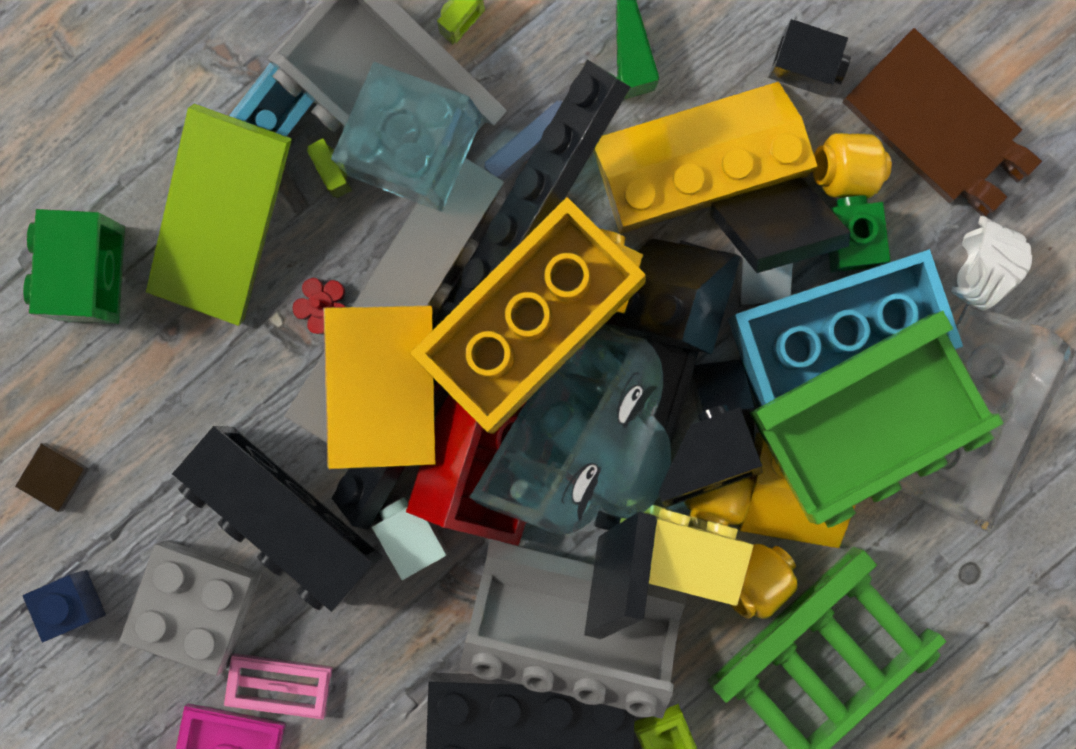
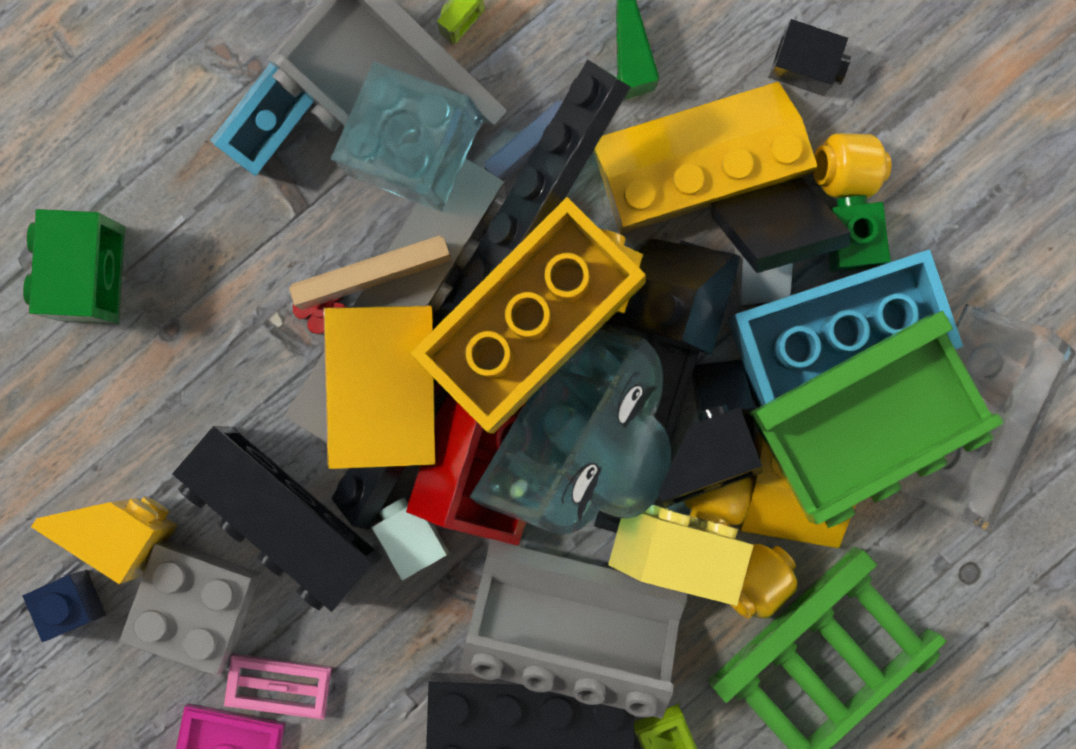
(51, 477): dark brown tile -> none
(111, 535): none -> yellow slope
(217, 214): lime tile -> none
(331, 174): lime tile -> none
(370, 272): none -> tan tile
(621, 576): black tile -> none
(940, 123): reddish brown tile -> none
(994, 264): white hair -> none

